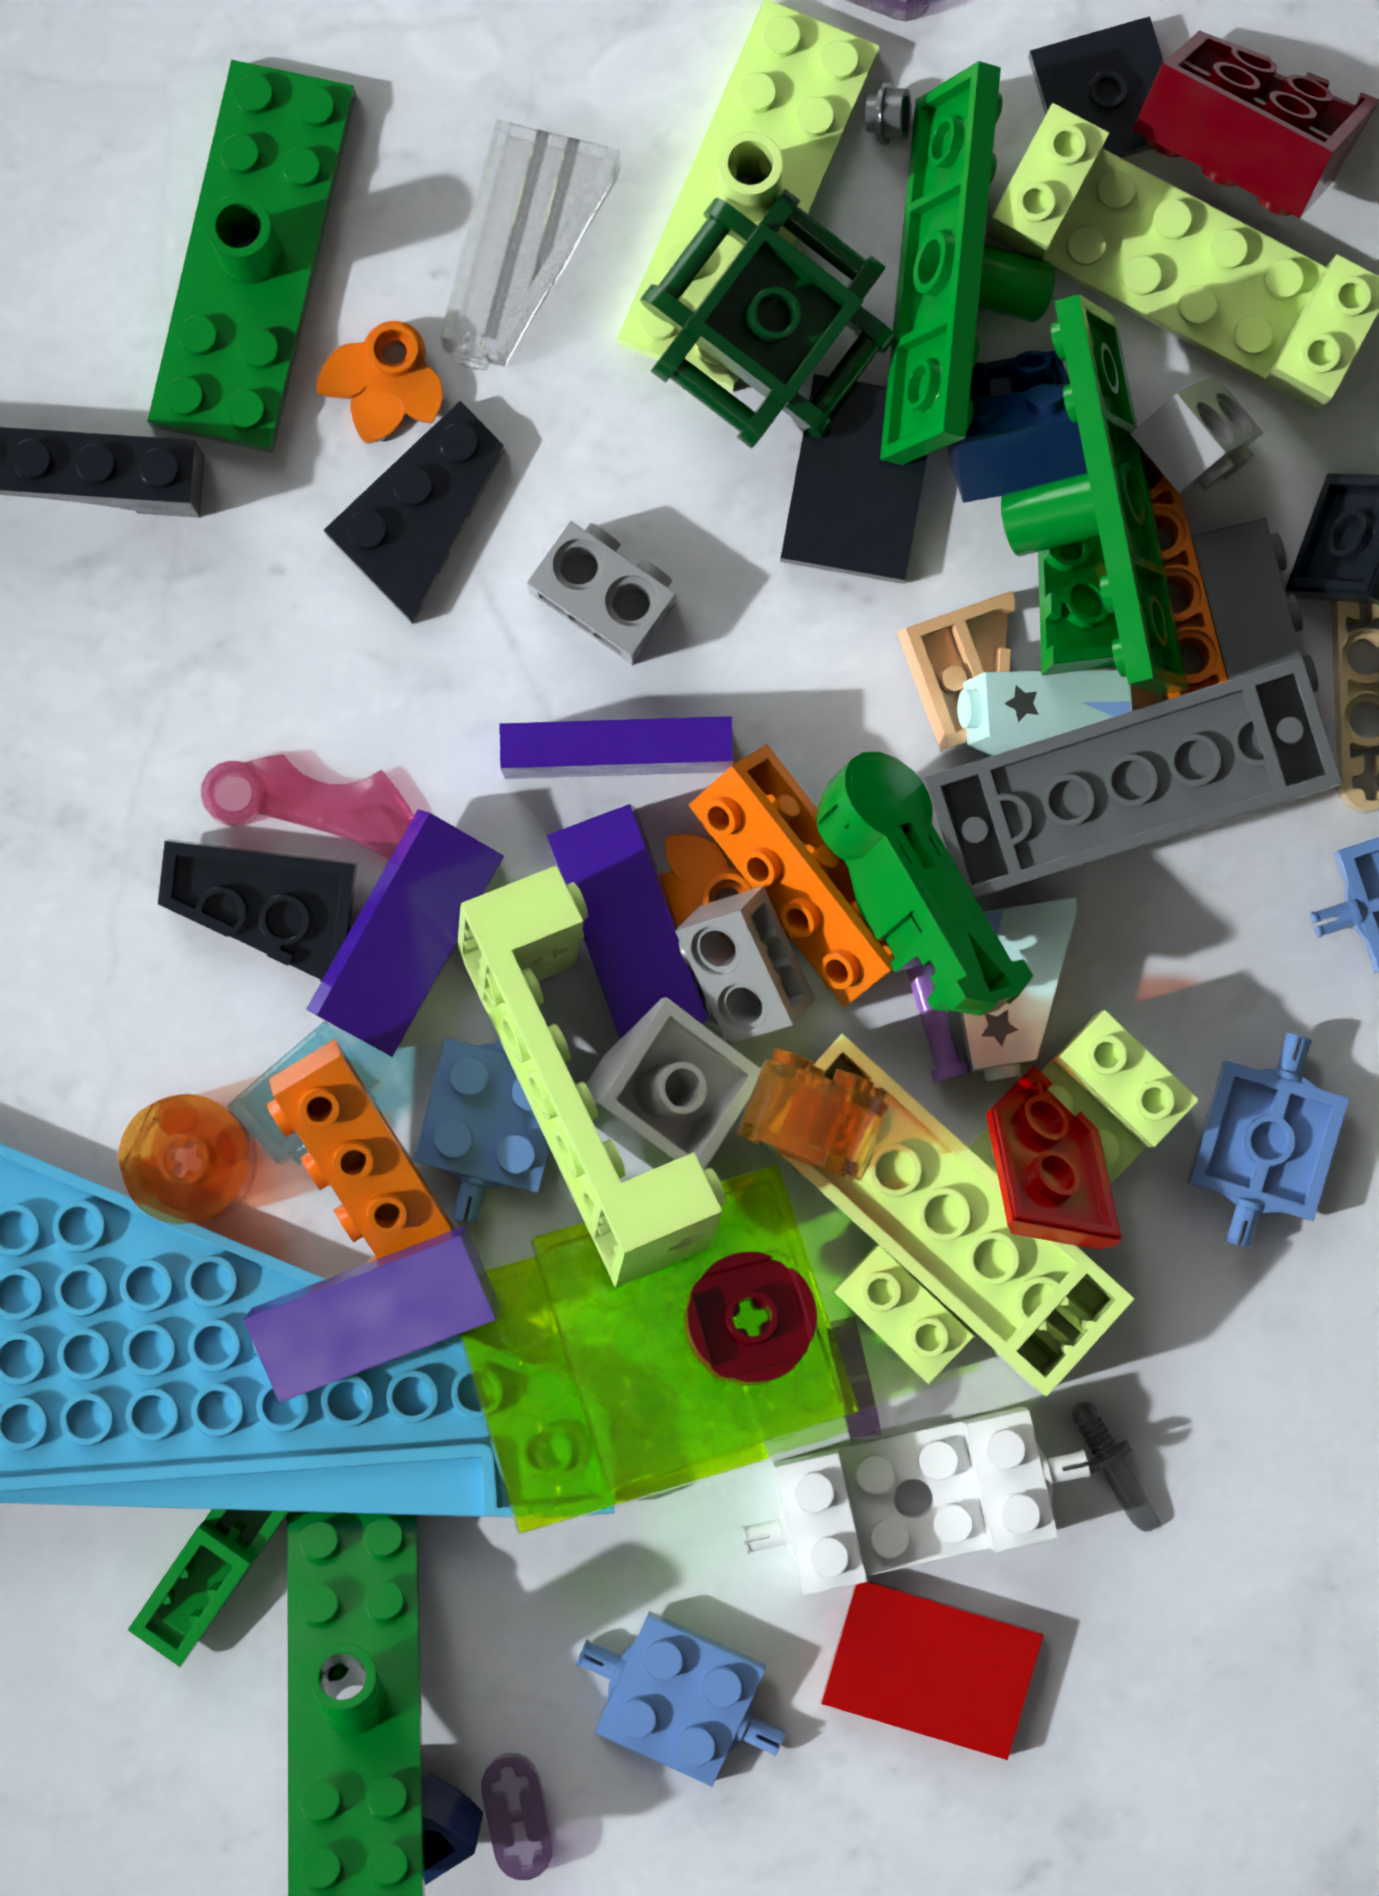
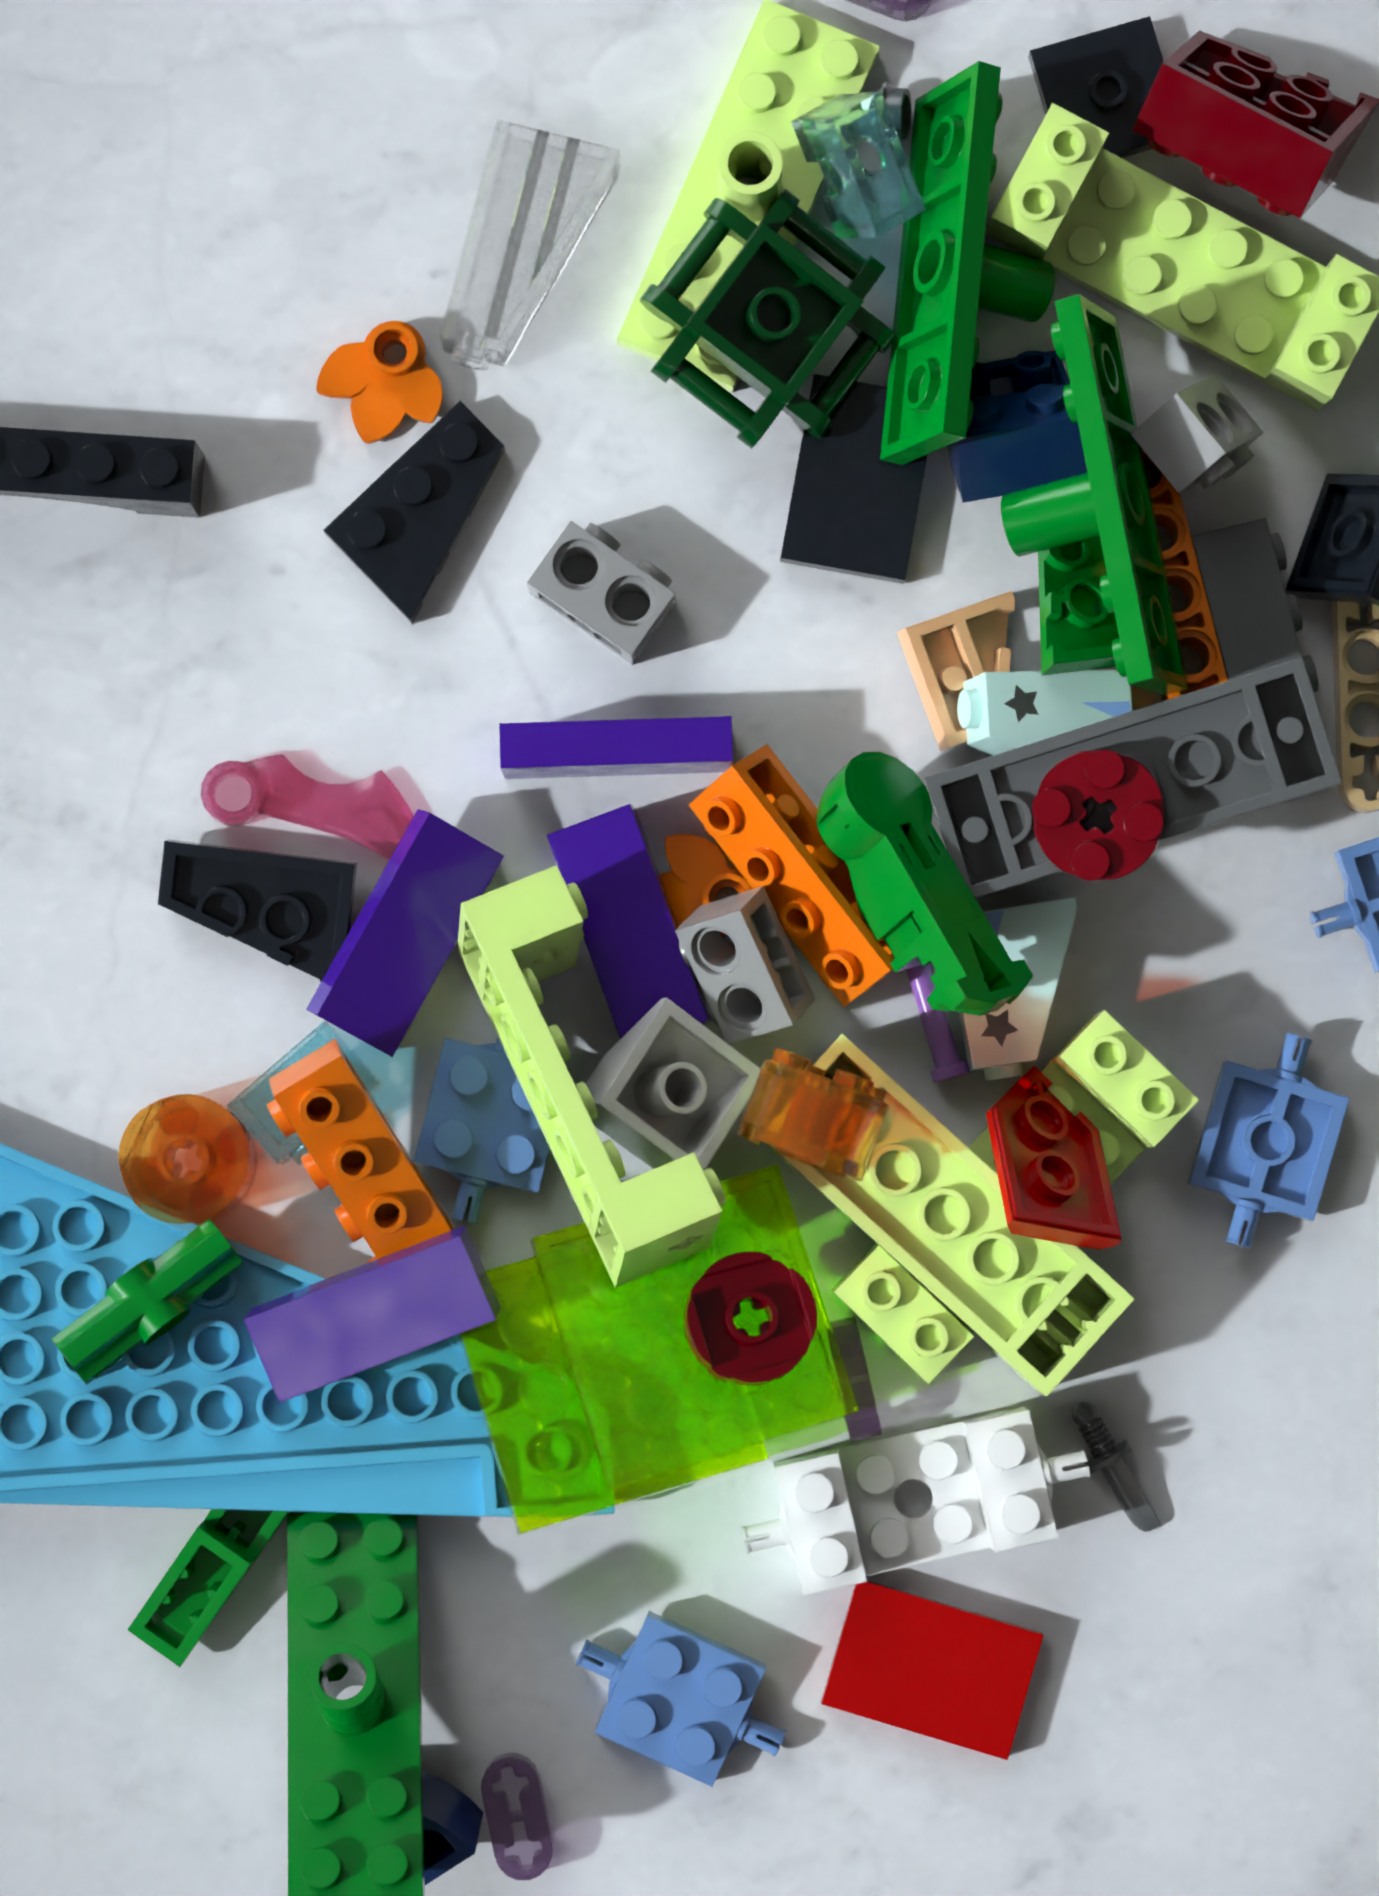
(147, 1301): none -> green piece
(246, 306): green plate -> none
(857, 199): none -> clear light blue brick
(1061, 807): none -> dark red plate

